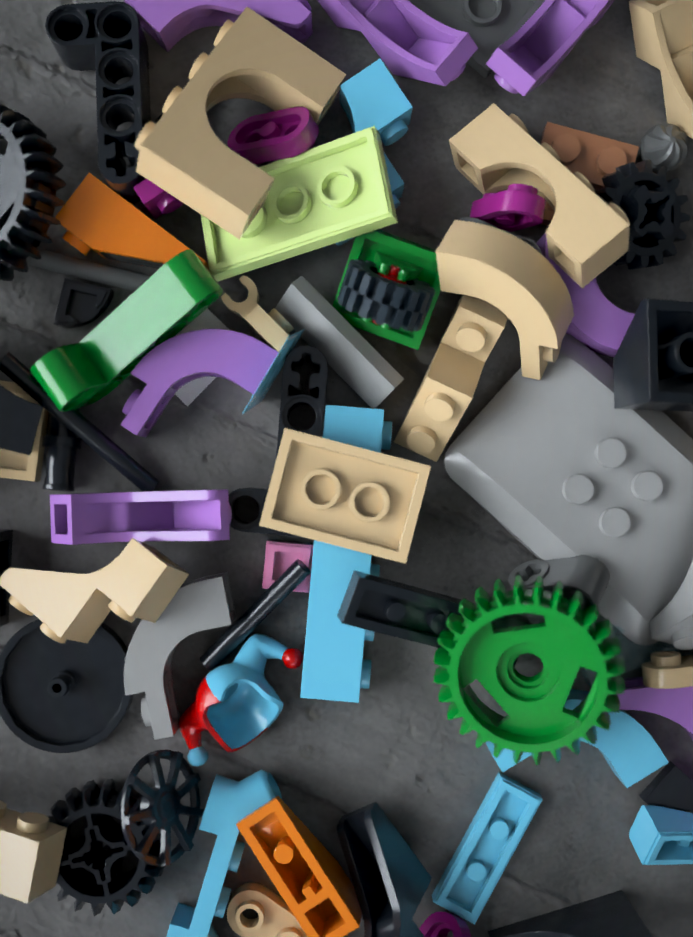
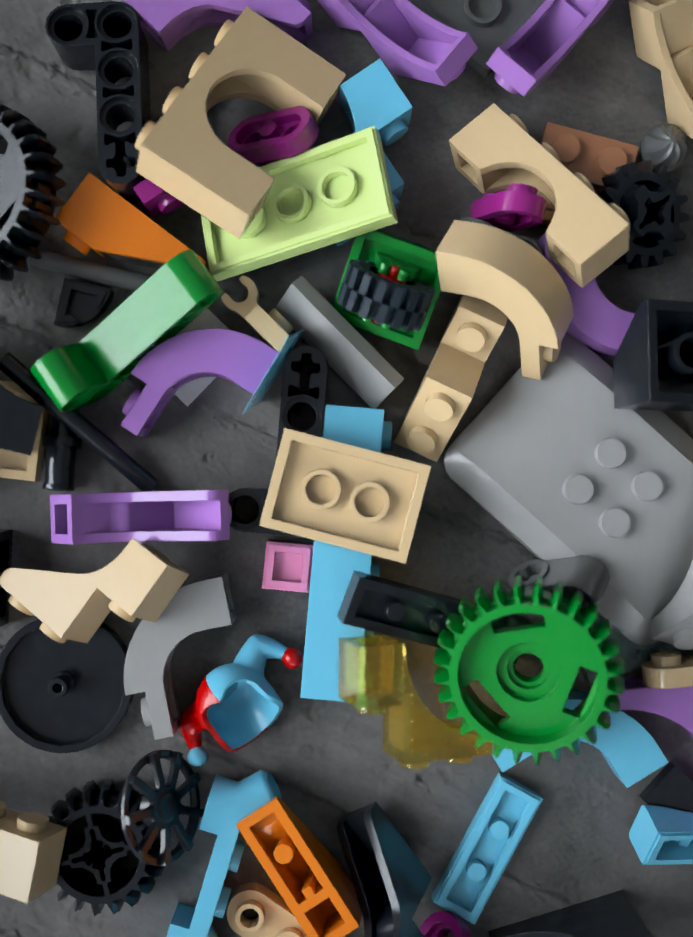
(255, 615): black bar -> none
(377, 682): none -> clear yellow arch

